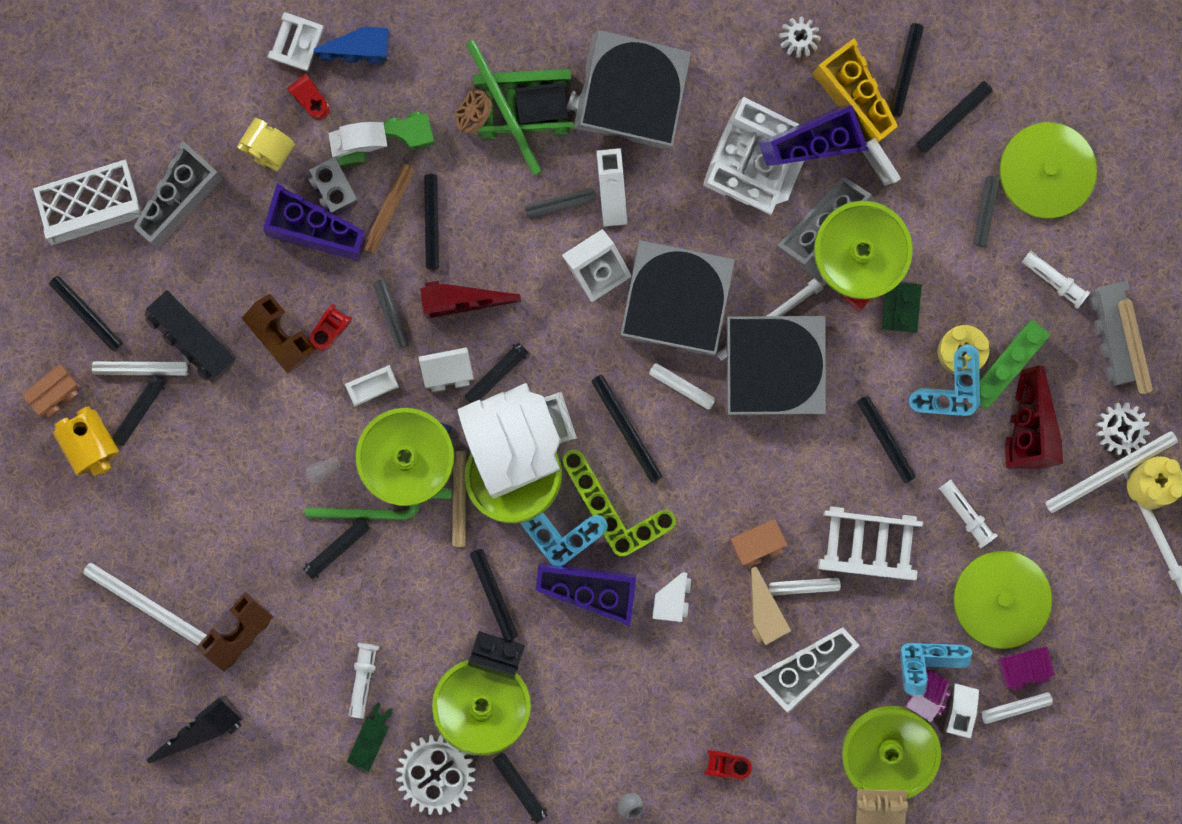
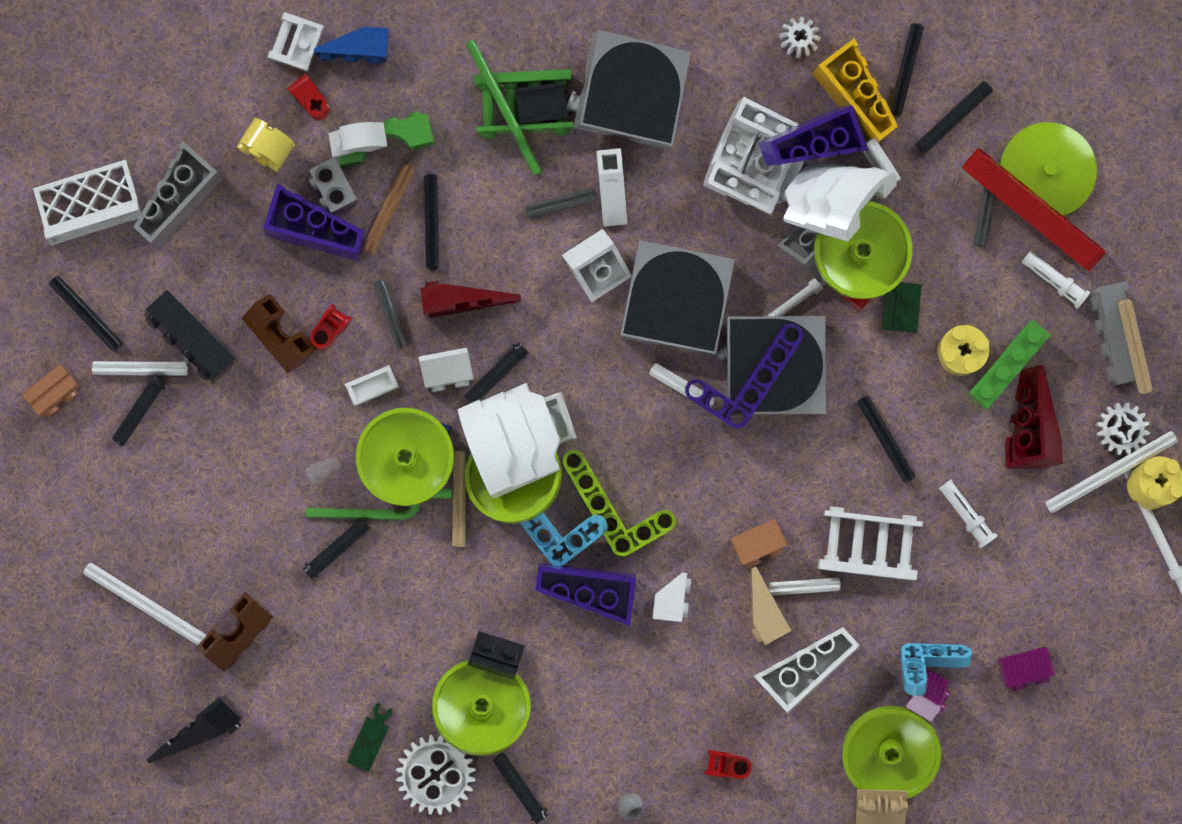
(88, 451): yellow cylinder -> none
(364, 668): white pin -> none
(472, 111): medium nougat wheel -> none
(493, 594): black axle -> none
(626, 428): black axle -> none
(752, 383): none -> dark purple beam
(831, 195): none -> white slope
(961, 391): medium azure beam -> none
(962, 711): white slope -> none
(1002, 599): lime dish -> none
(1016, 708): white axle -> none
(1034, 209): none -> red beam

